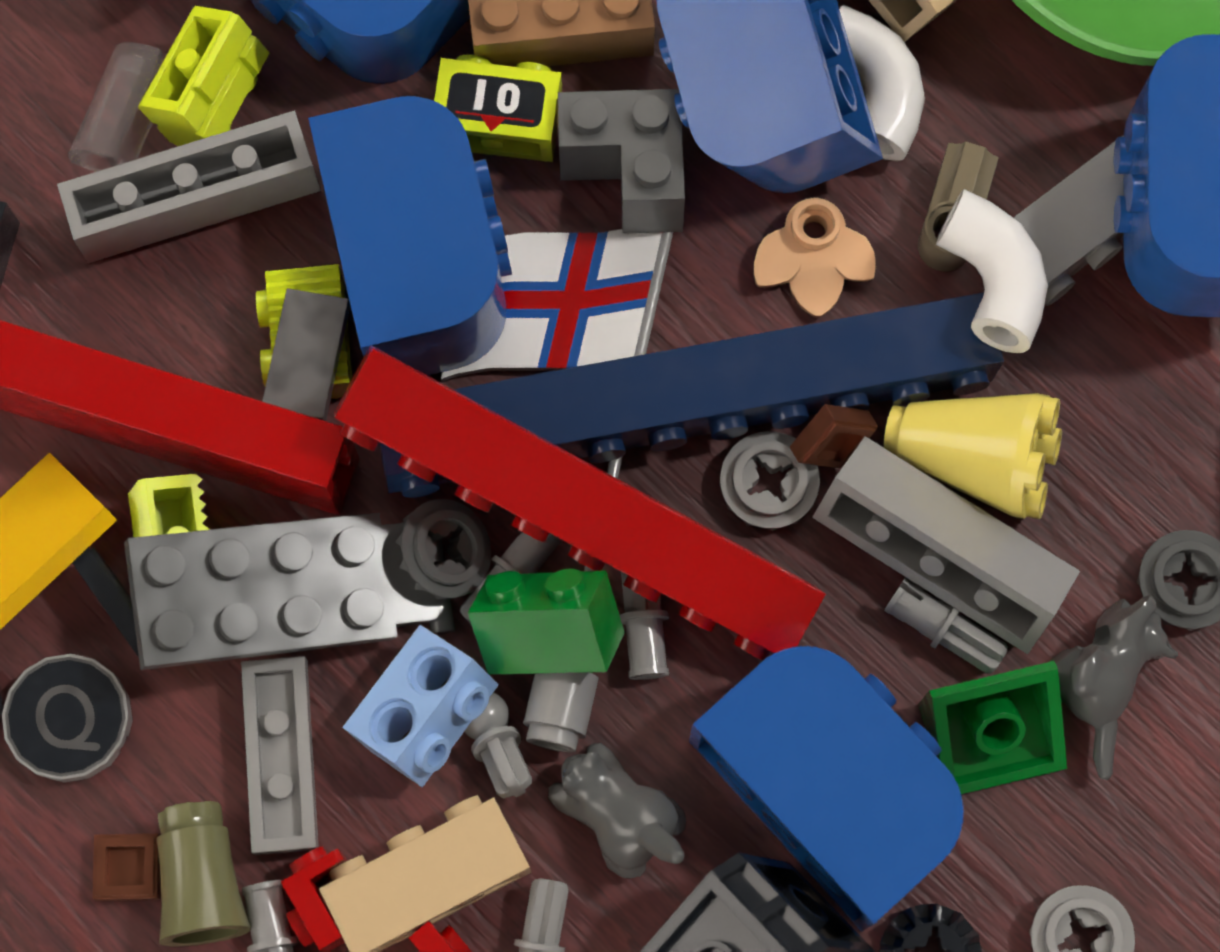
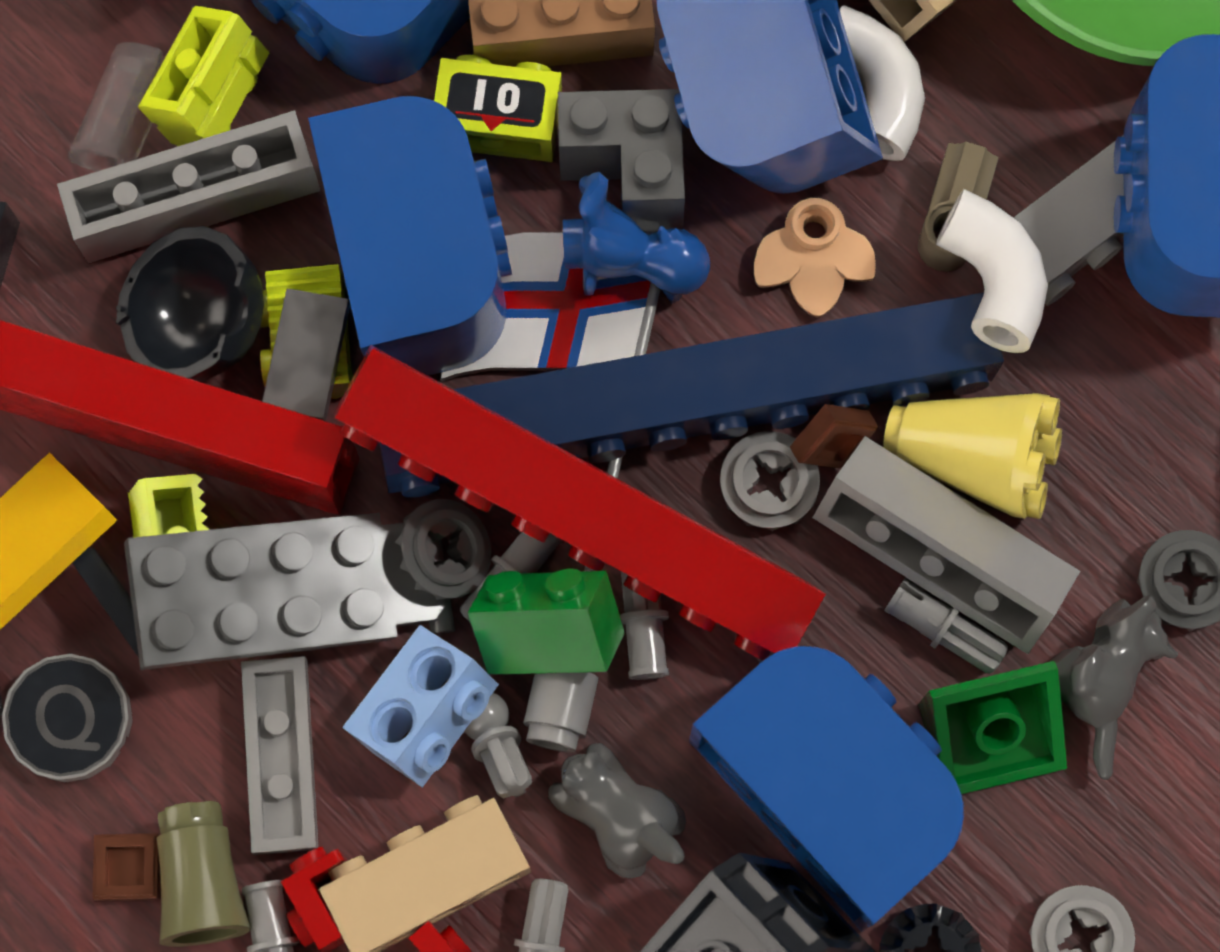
(191, 304): none -> black cylinder
(614, 246): none -> blue animal

